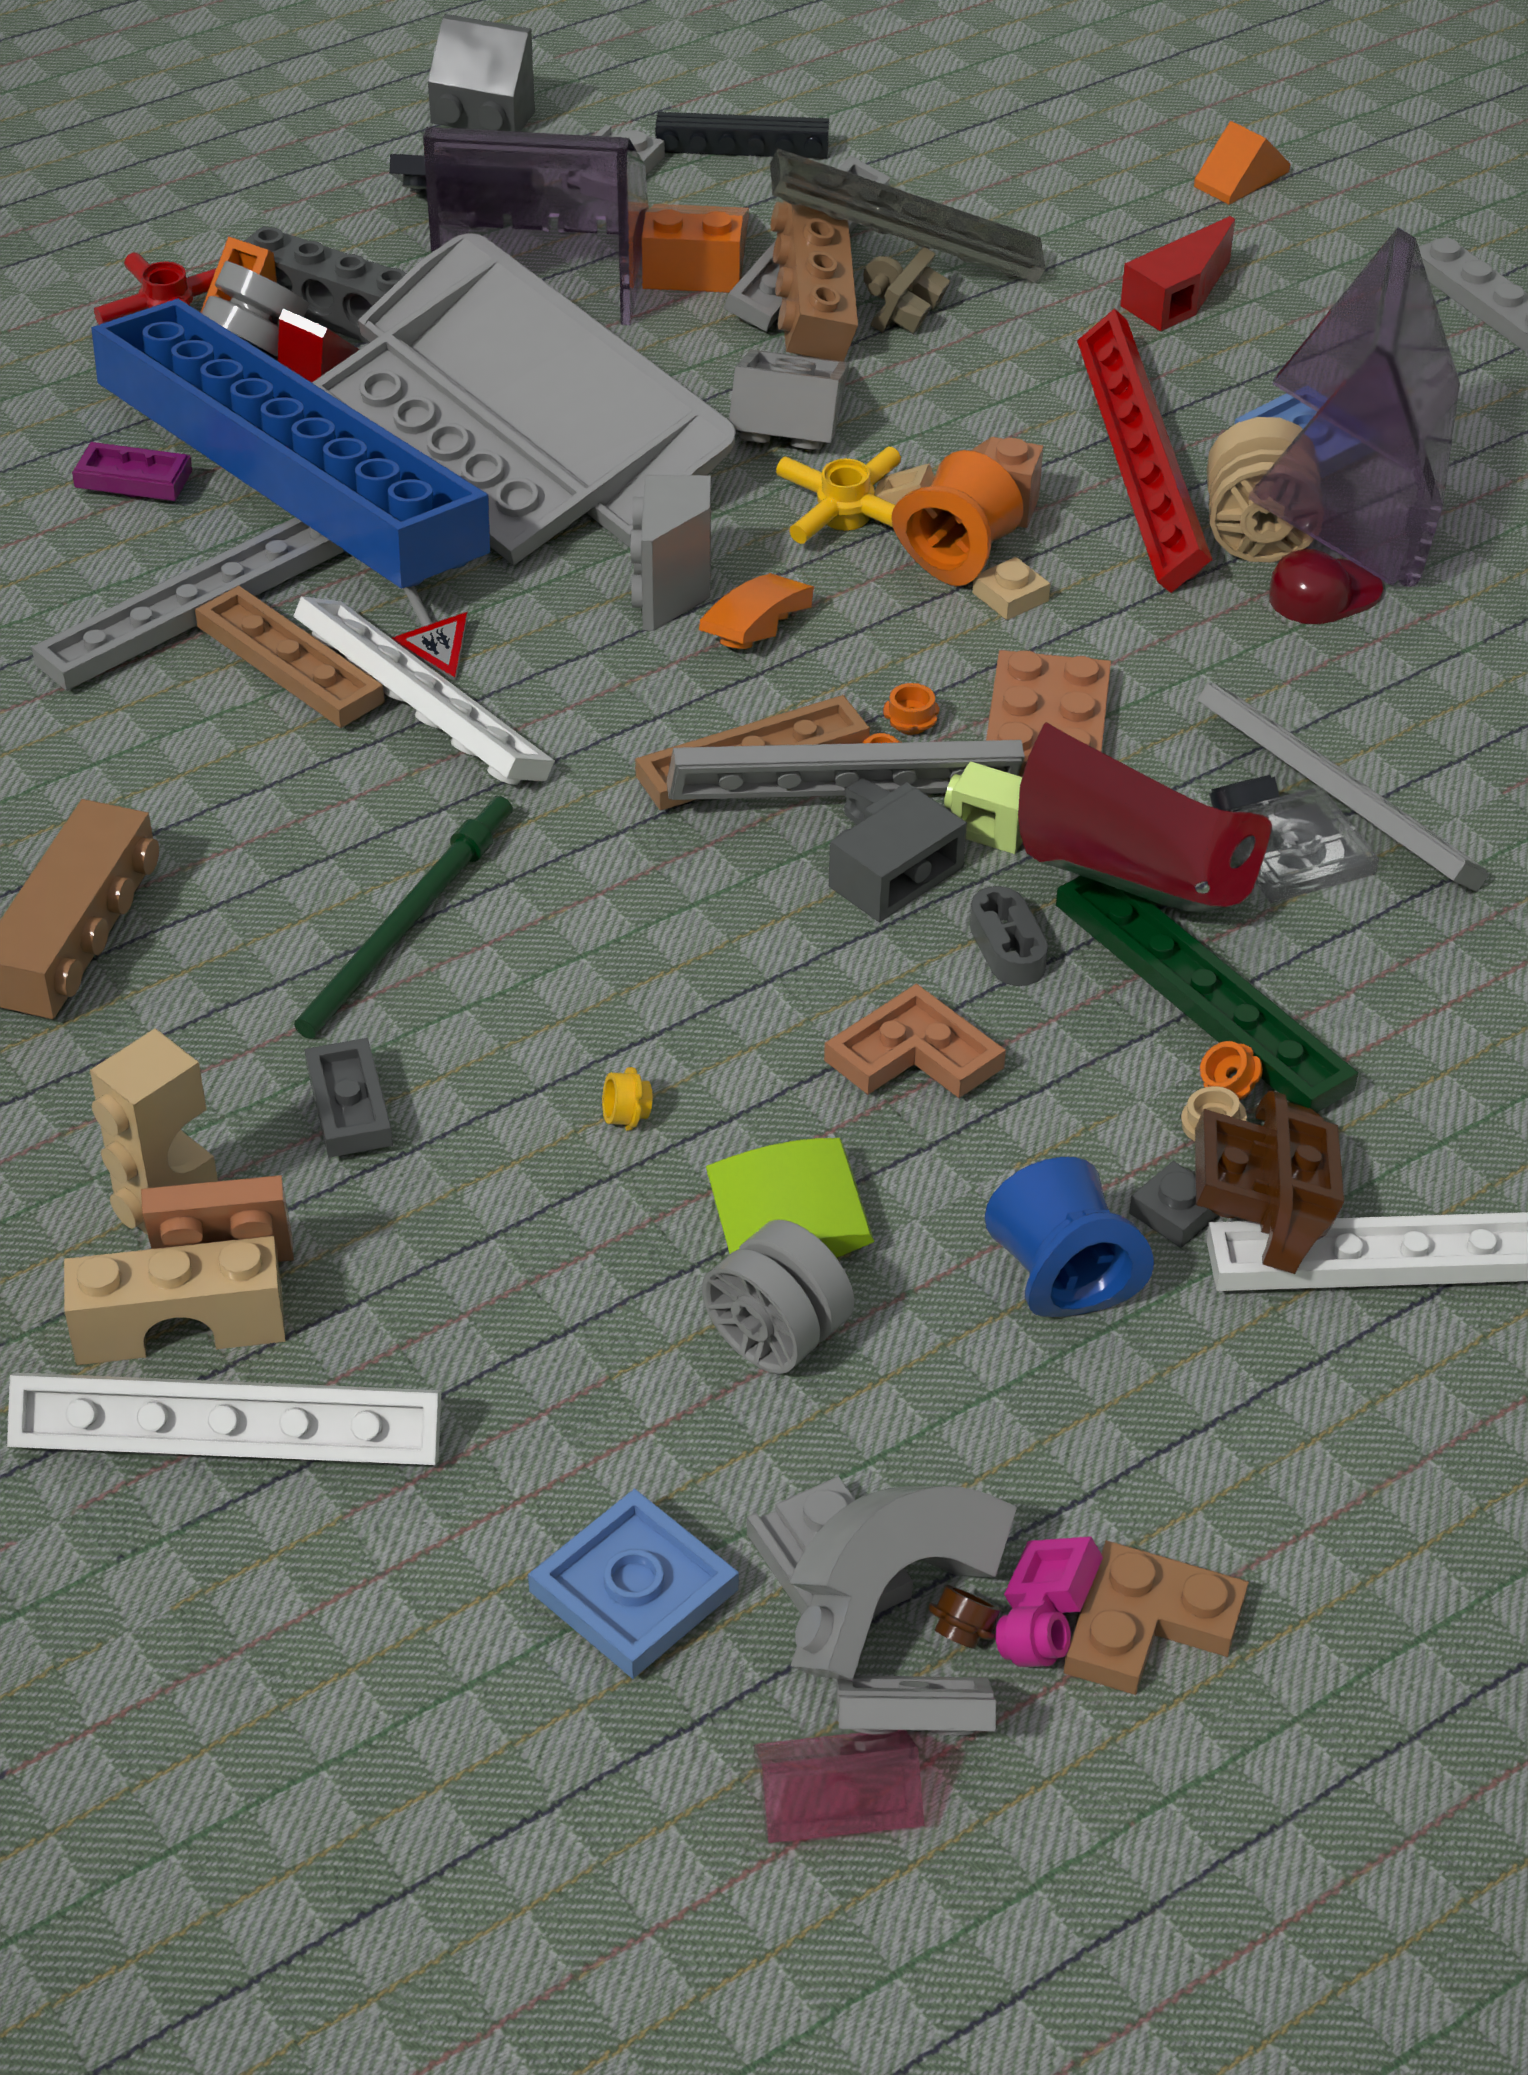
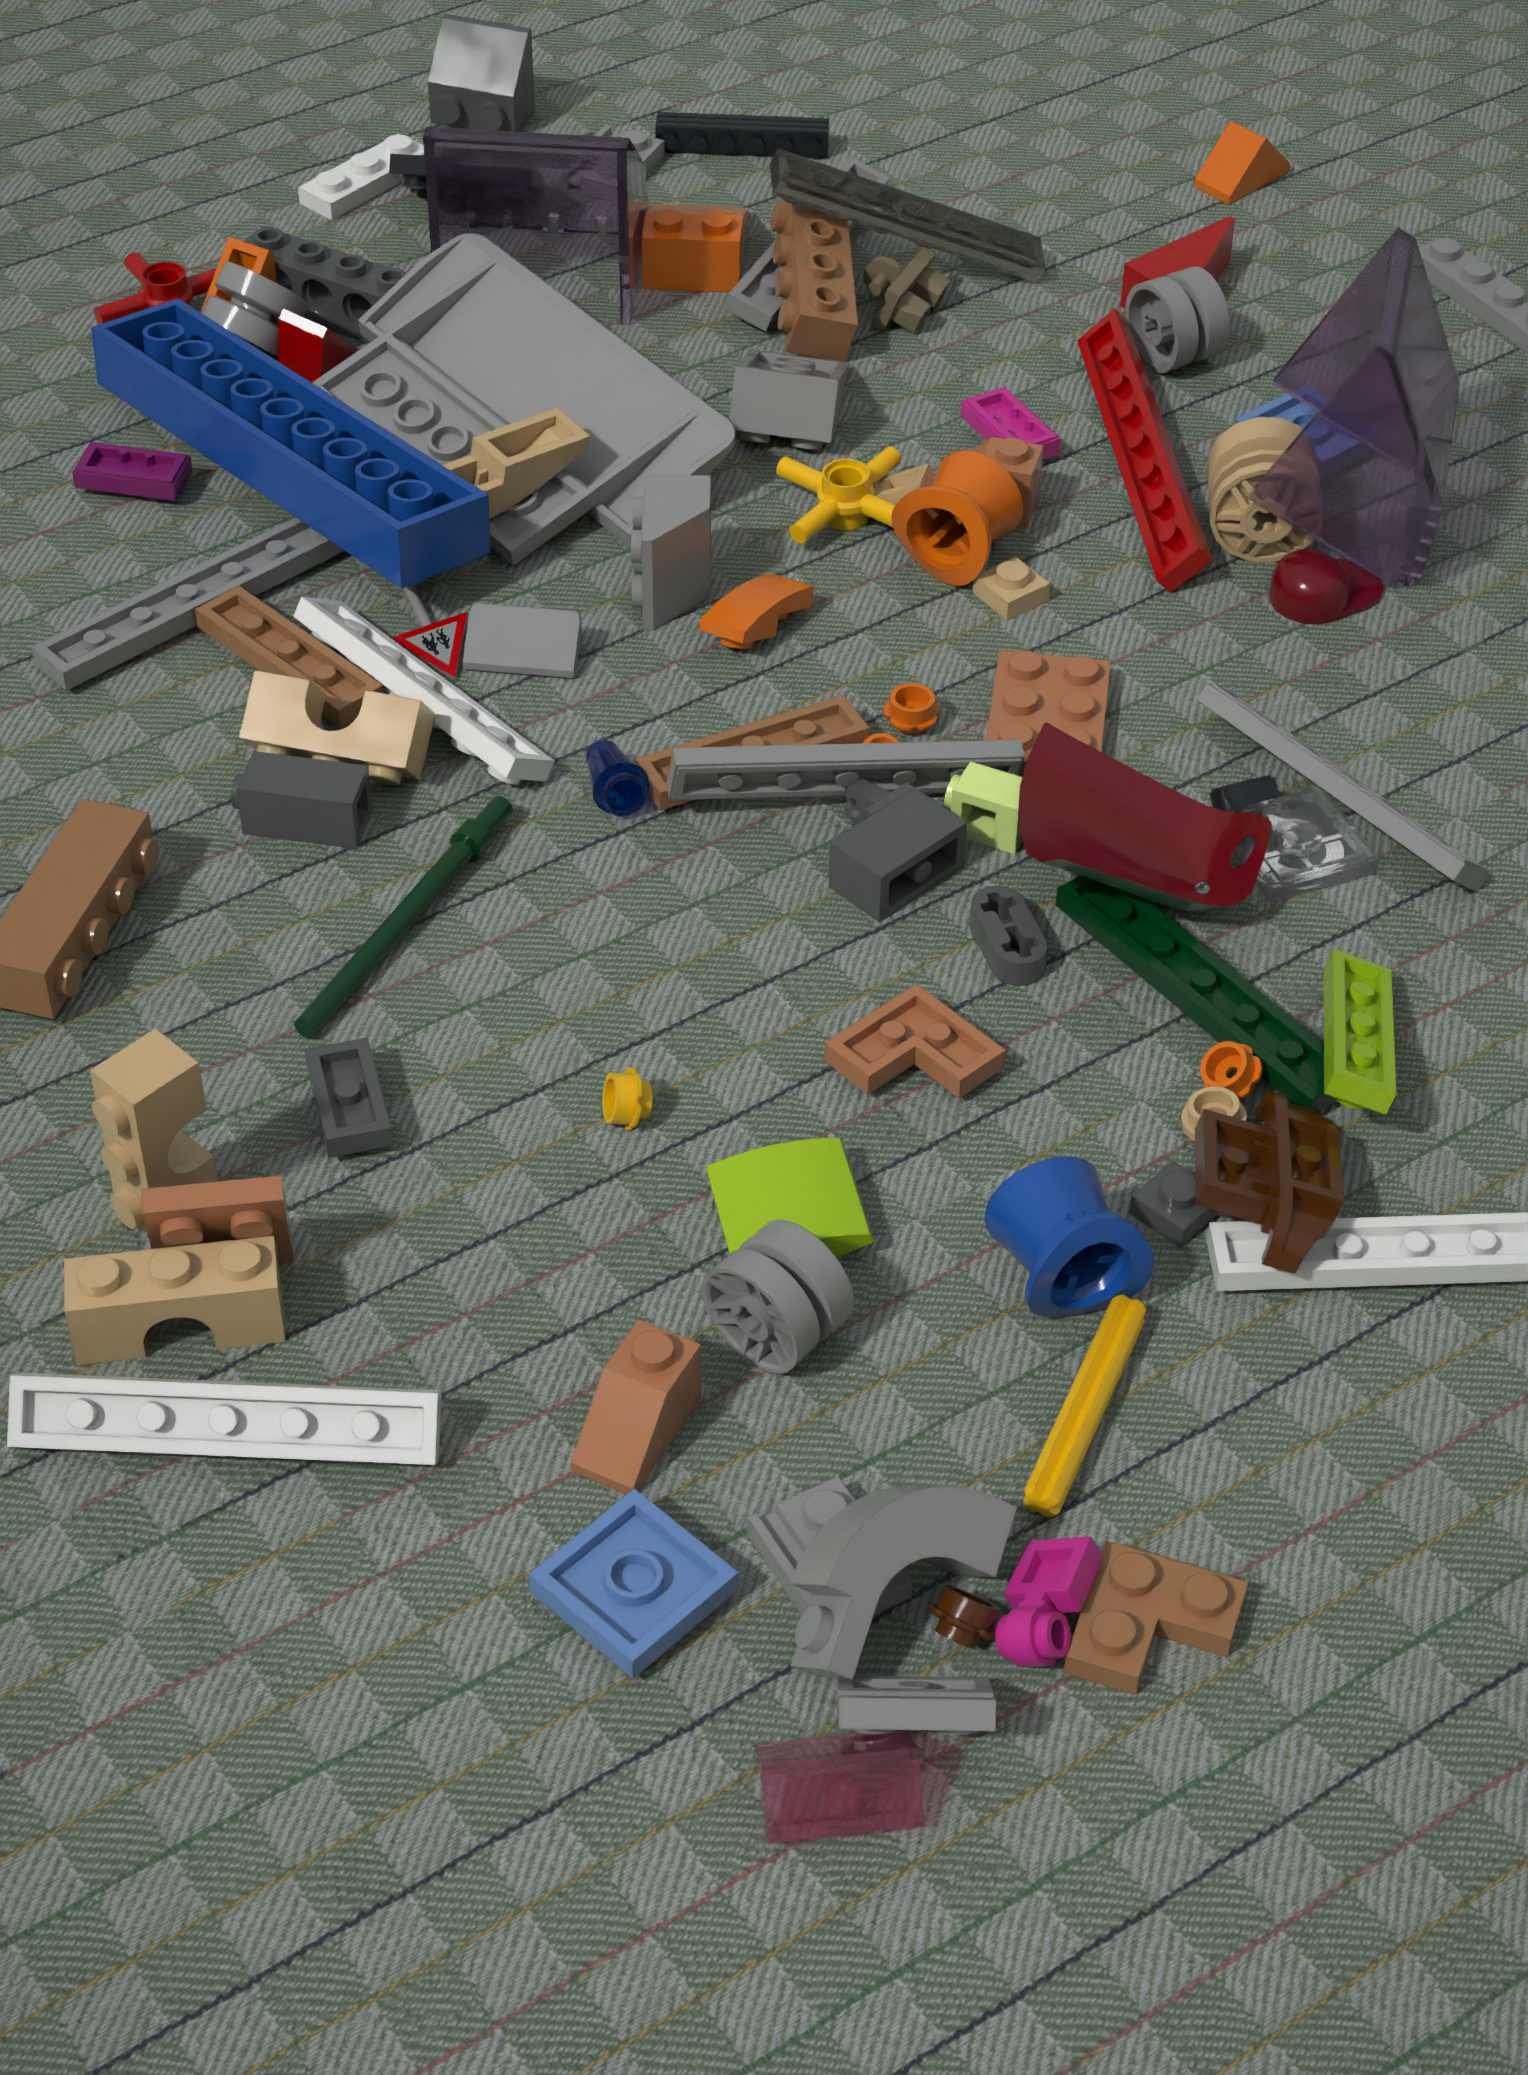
(303, 799): none -> dark grey brick
(357, 179): none -> white plate
(386, 736): none -> tan arch
(520, 457): none -> tan slope
(523, 640): none -> light grey slope
(615, 779): none -> clear blue cone
(638, 1407): none -> nougat slope
(1004, 416): none -> dark pink plate
(1084, 1406): none -> yellow axle
(1178, 319): none -> light grey wheel
(1359, 1033): none -> lime plate

